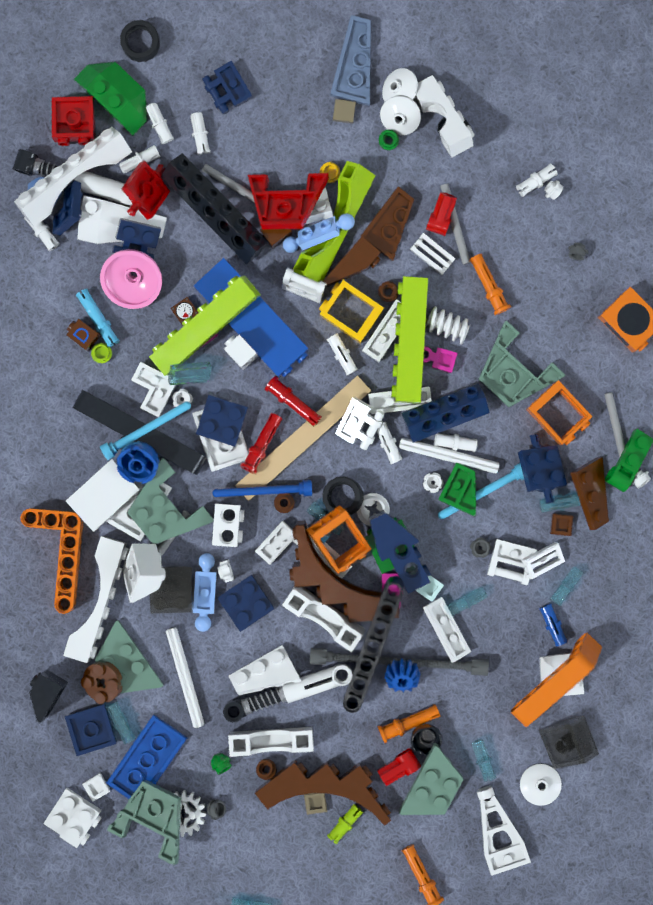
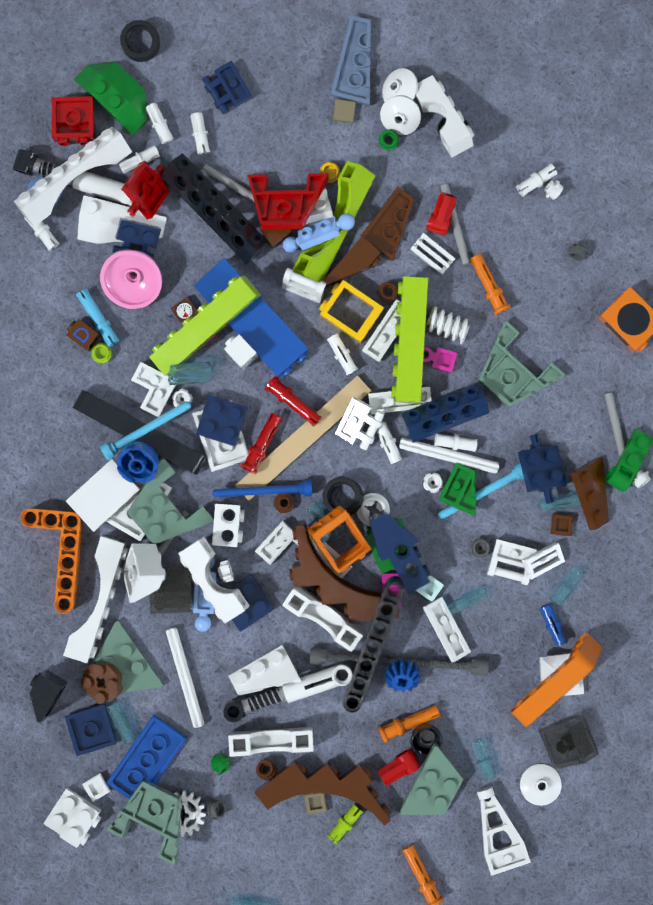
(71, 209): dark blue plate -> none
(227, 602): none -> white arch
(545, 397): orange window -> none

